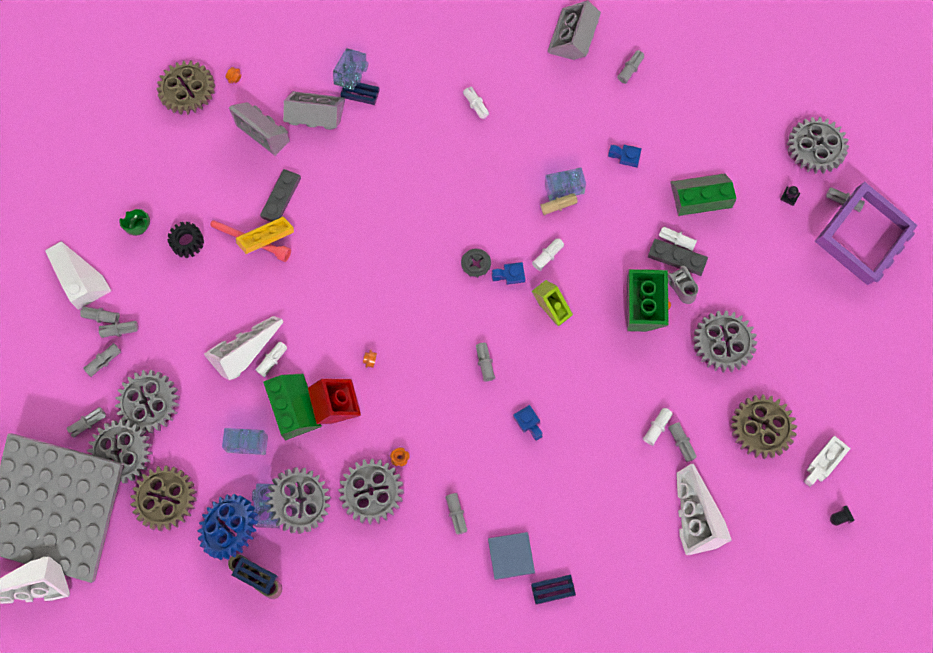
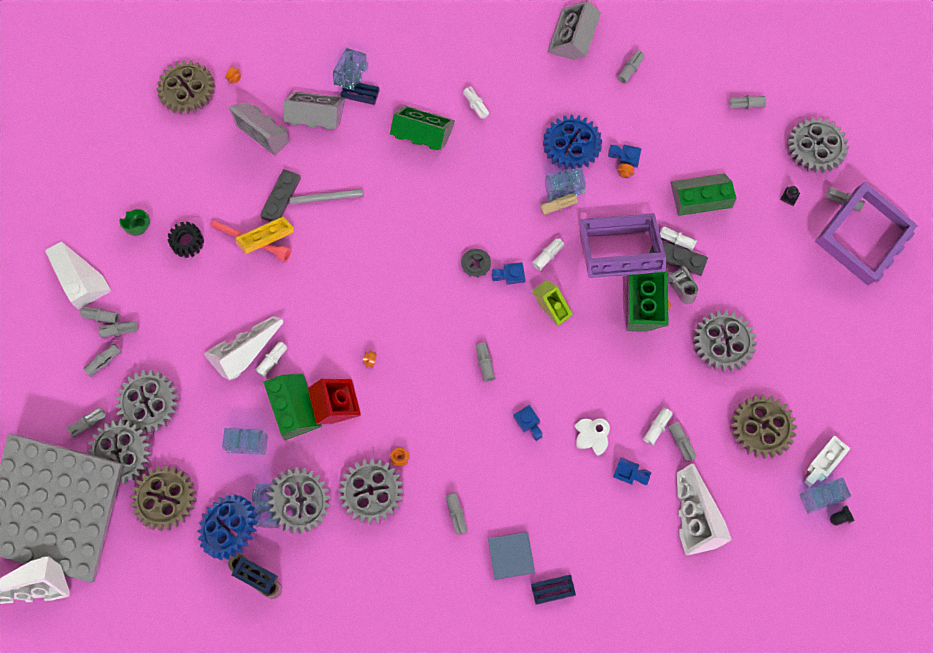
(326, 196): none -> light grey bar
(421, 127): none -> green slope
(587, 149): none -> blue gear
(591, 437): none -> white plate
(625, 170): none -> orange plate
(625, 264): none -> medium lavender window
(628, 472): none -> blue plate
(747, 102): none -> light grey axle
(825, 495): none -> clear light blue brick

